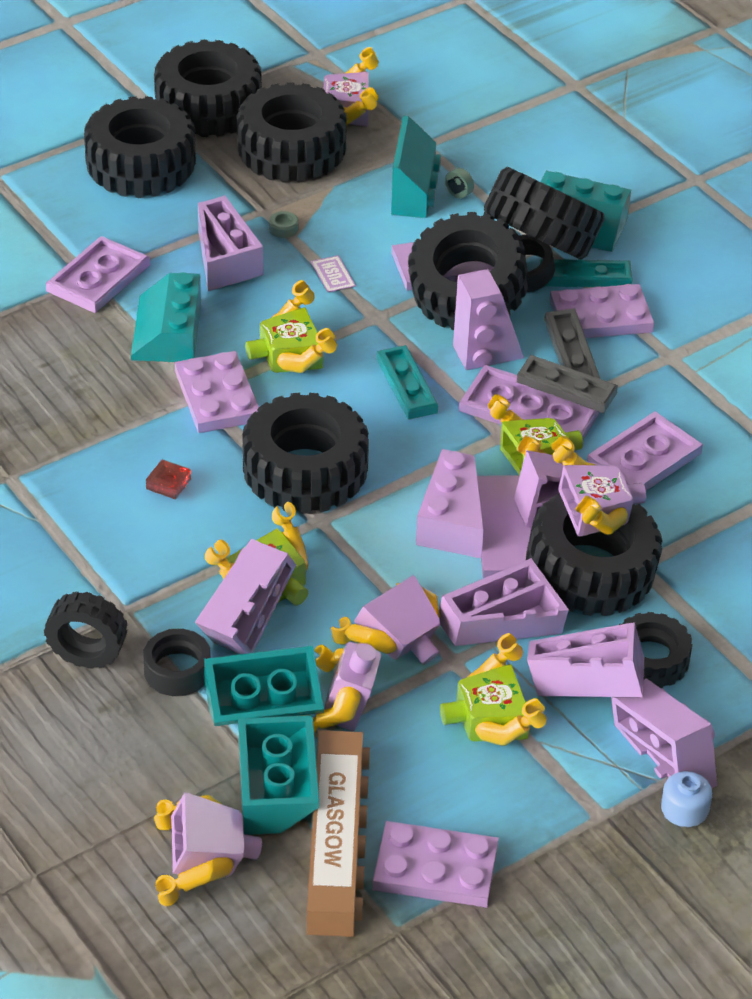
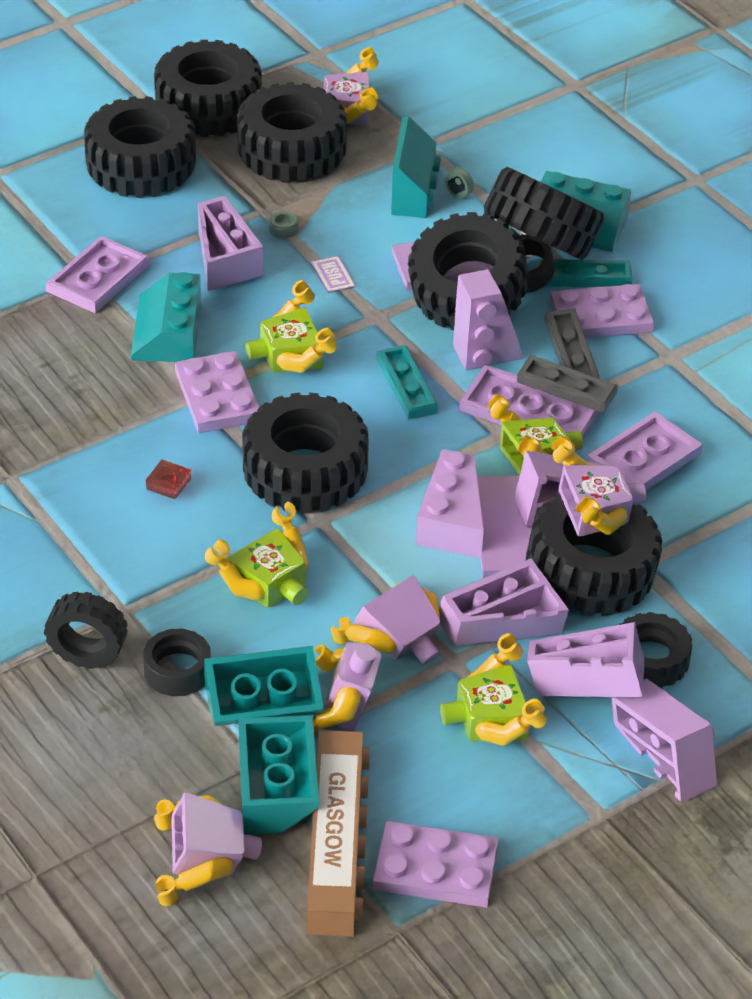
(246, 597): lavender wedge -> none
(686, 799): light blue head -> none

